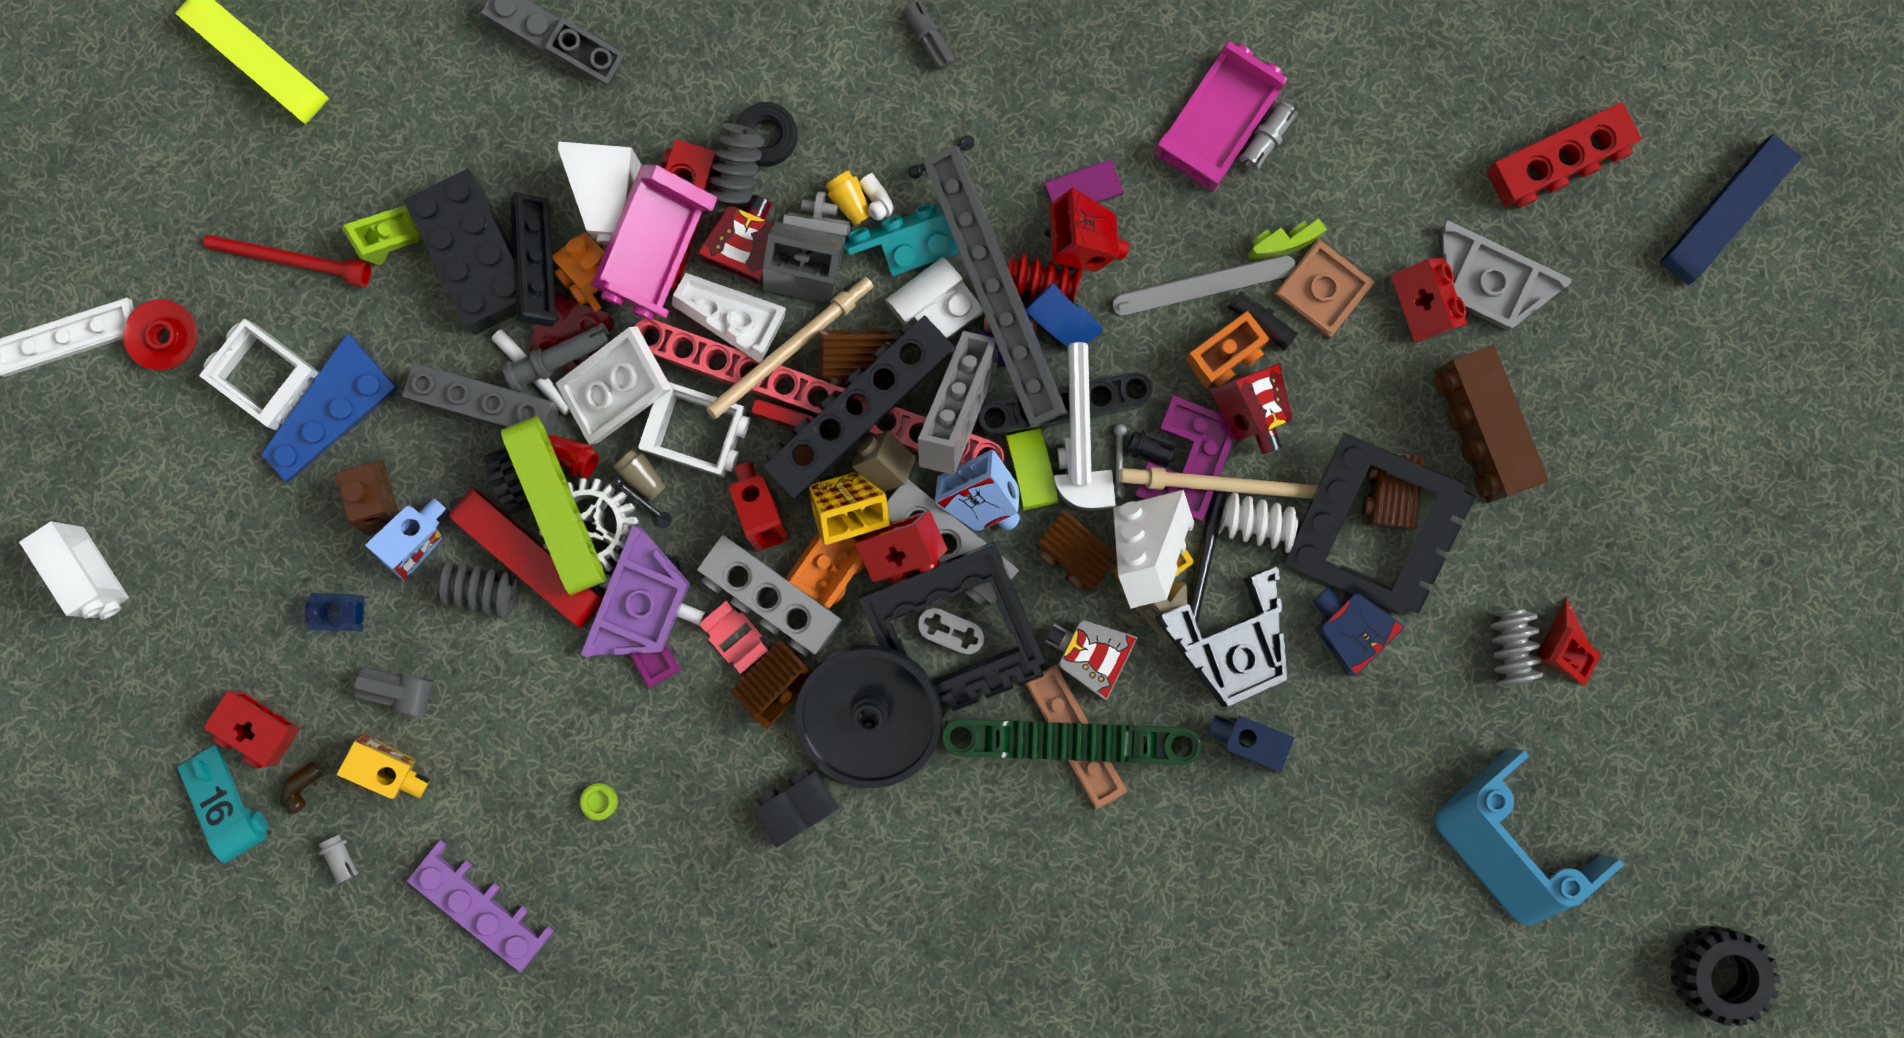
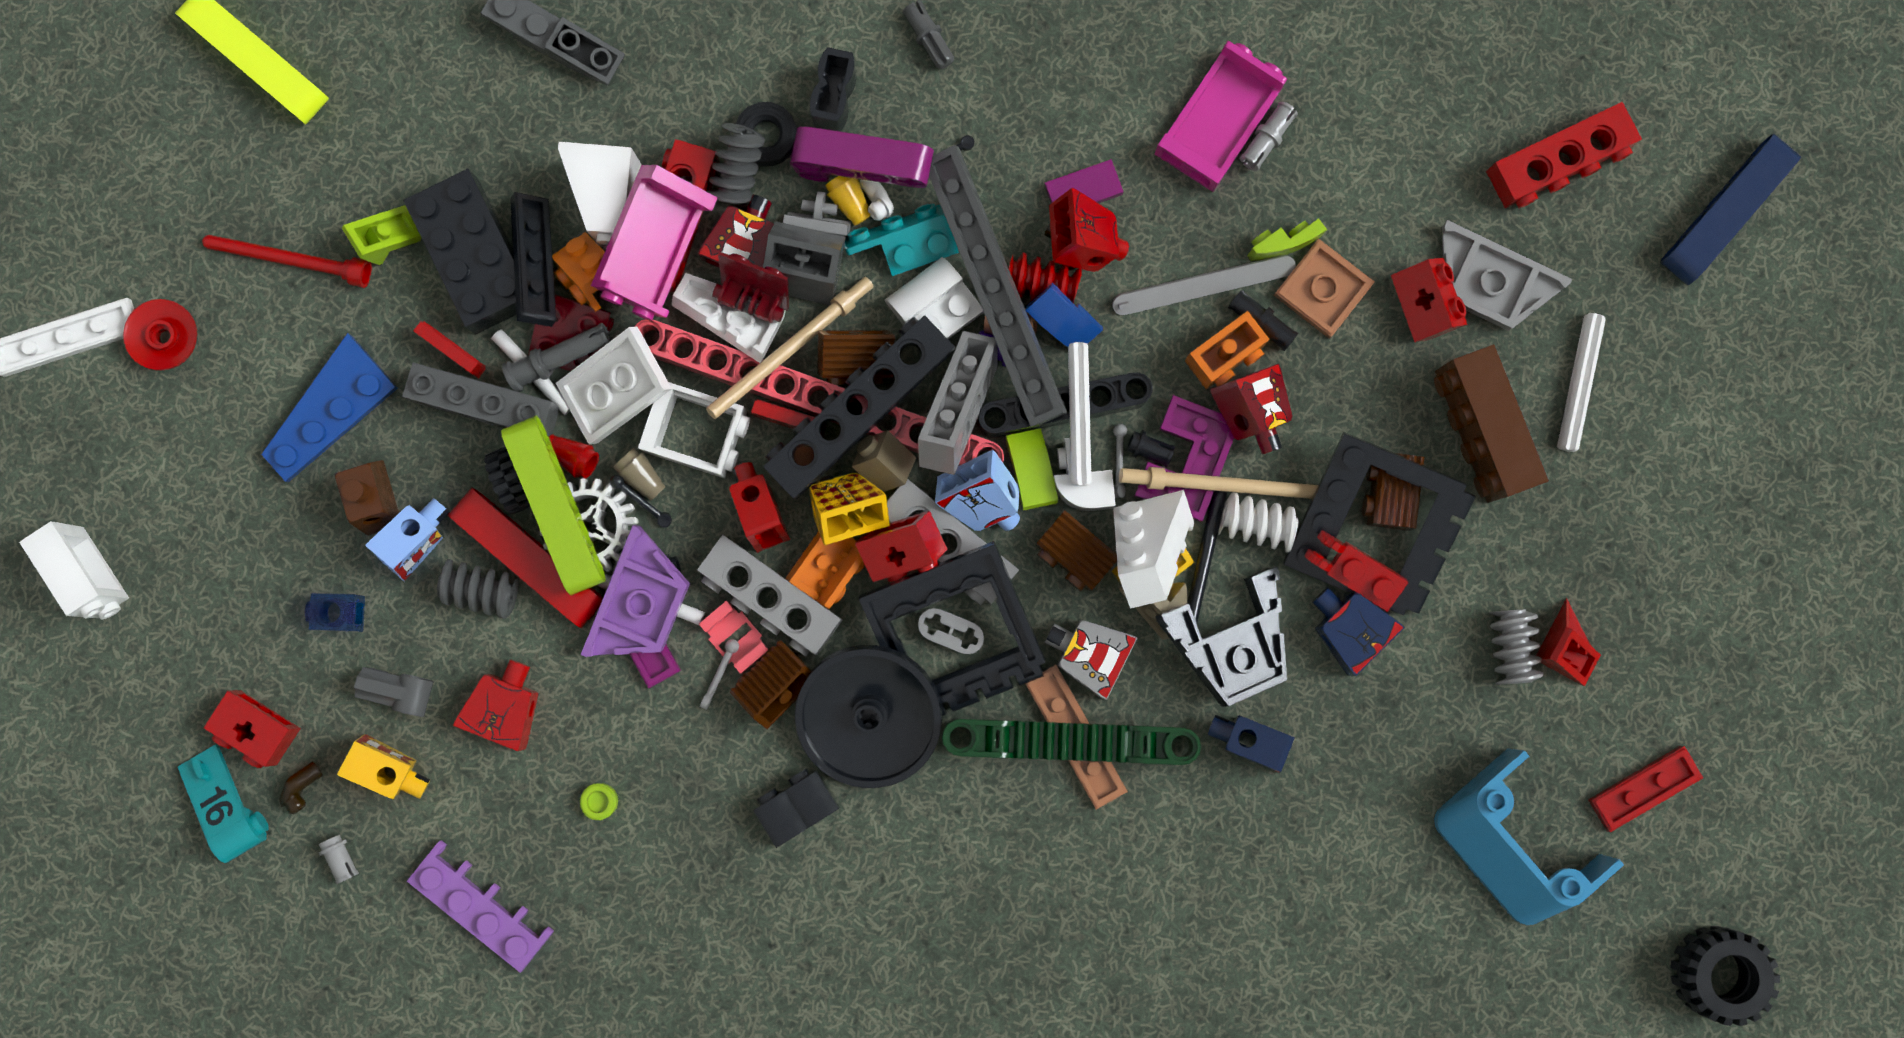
(238, 342): white window -> none
(450, 349): none -> red tile
(501, 708): none -> red torso
(731, 647): none -> light grey hinge
(750, 280): none -> dark red hinge
(828, 152): none -> magenta beam
(835, 86): none -> black brick
(1359, 572): none -> red hinge
(1581, 382): none -> white axle
(1645, 788): none -> red tile

